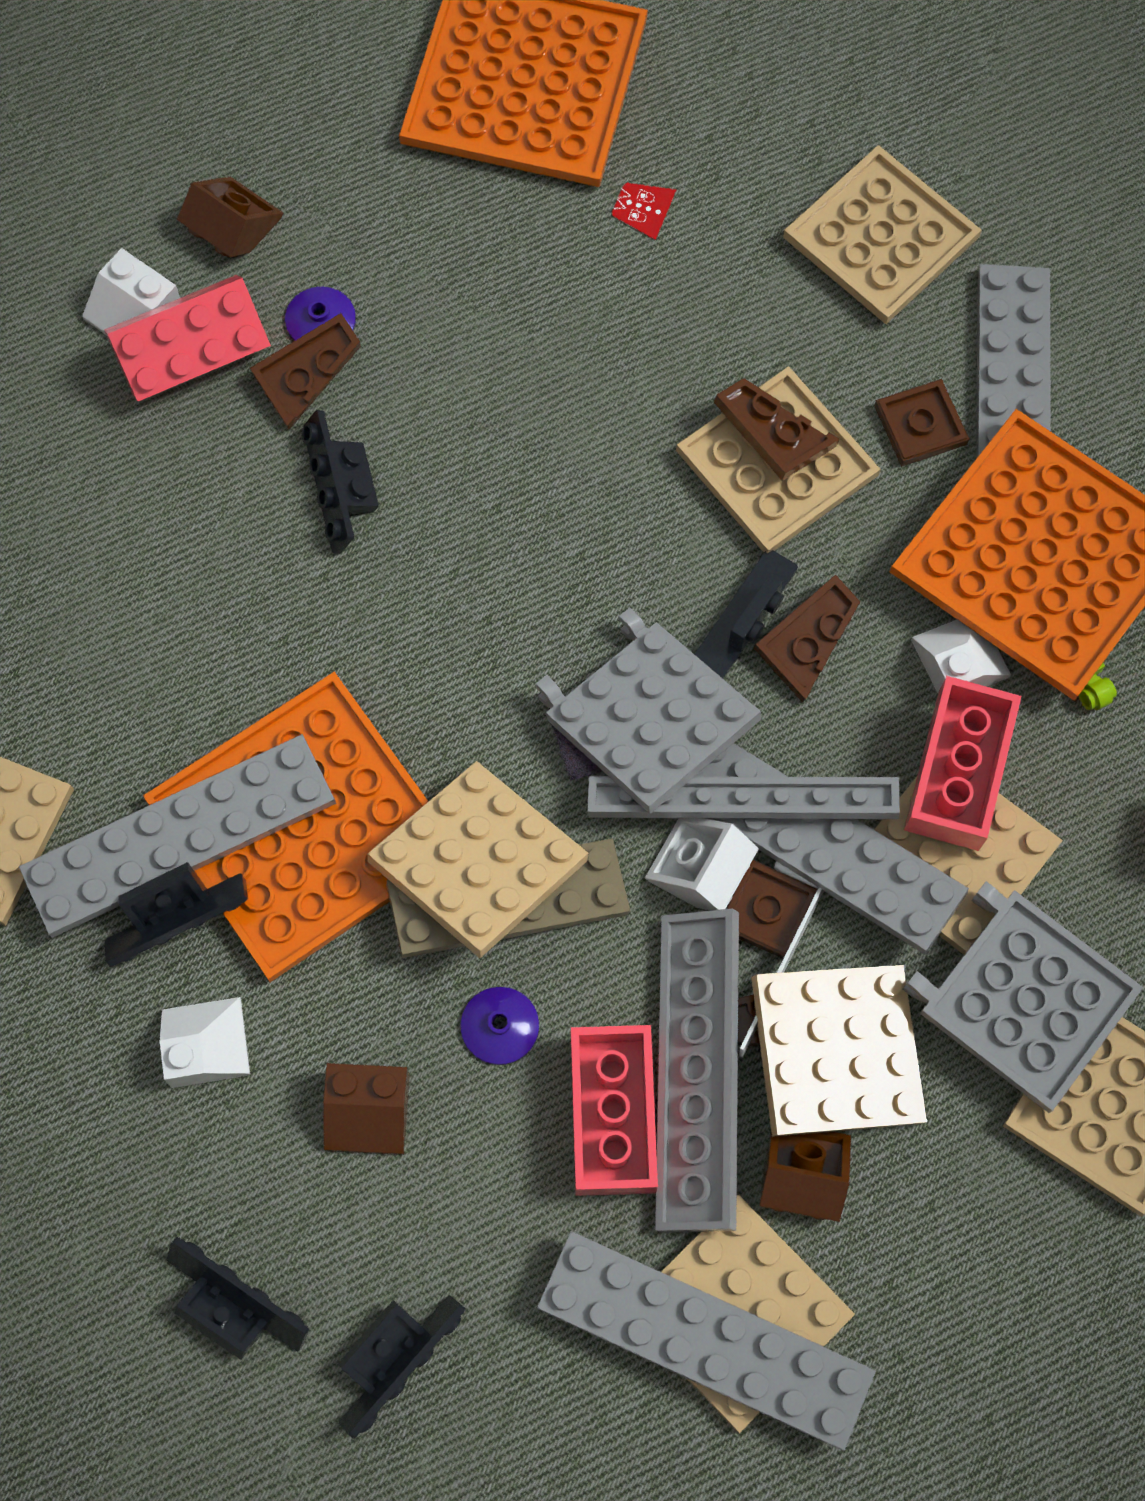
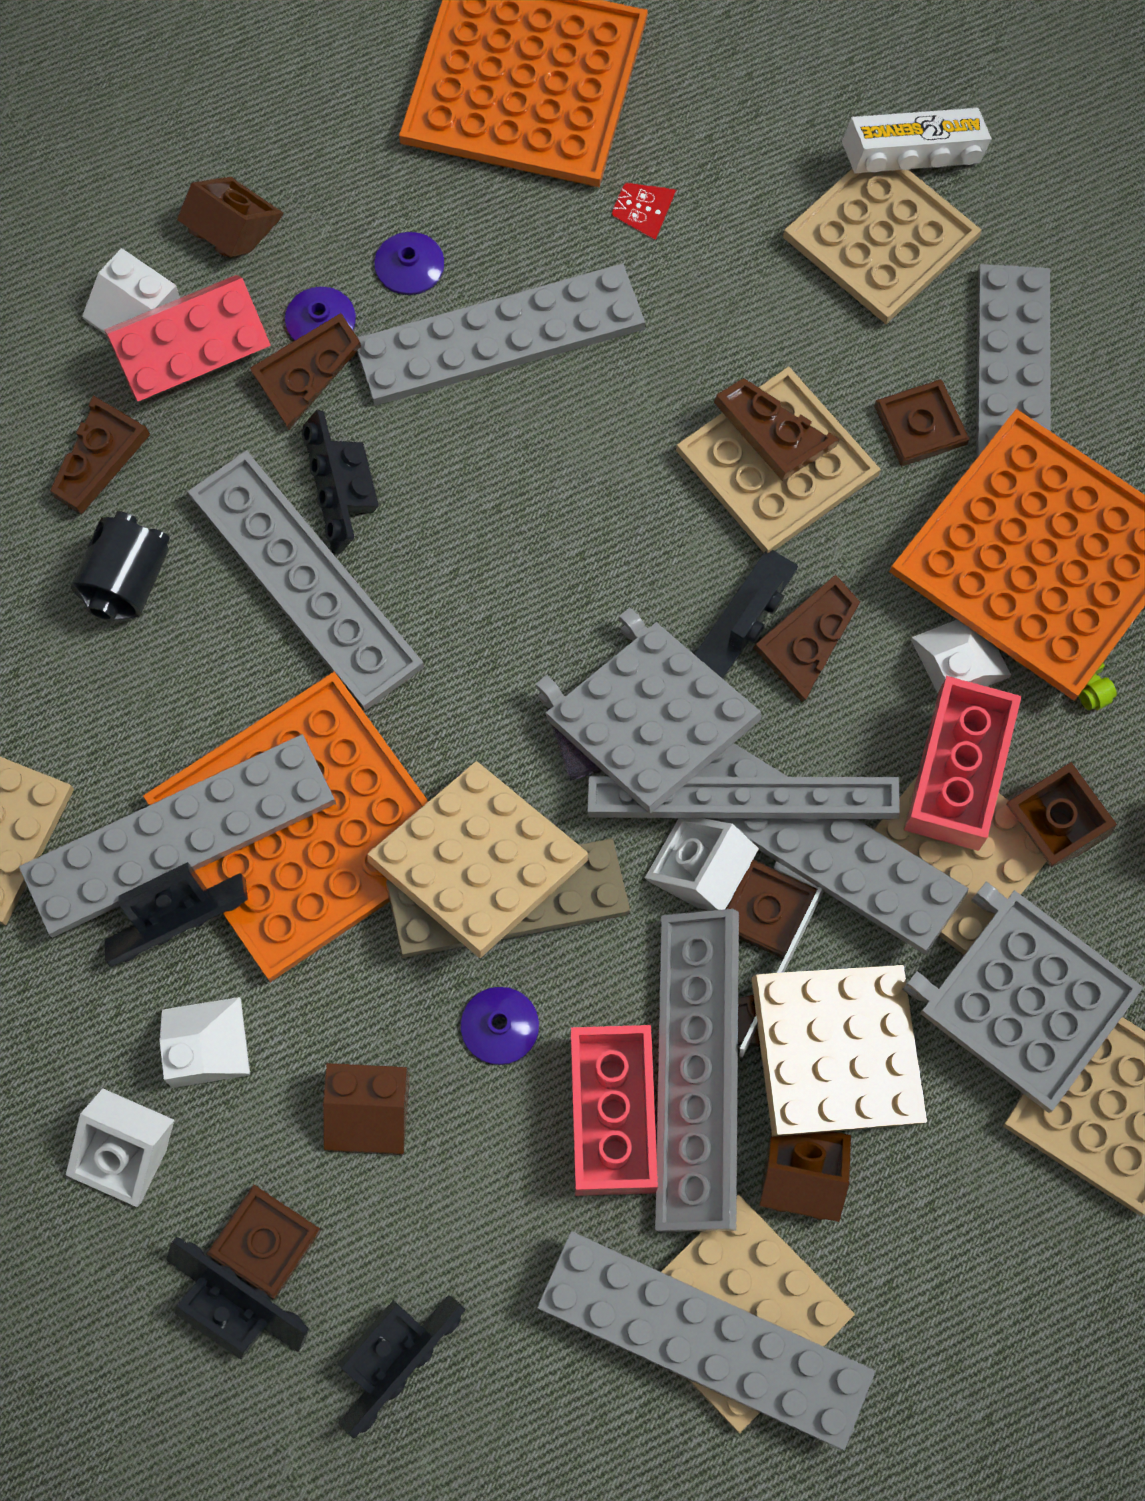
(98, 455): none -> reddish brown wing
(118, 1146): none -> white slope
(120, 567): none -> black cylinder
(264, 1241): none -> reddish brown tile
(306, 580): none -> light grey plate
(410, 275): none -> dark purple dish
(499, 334): none -> light grey plate
(916, 140): none -> white brick
(1062, 815): none -> reddish brown slope

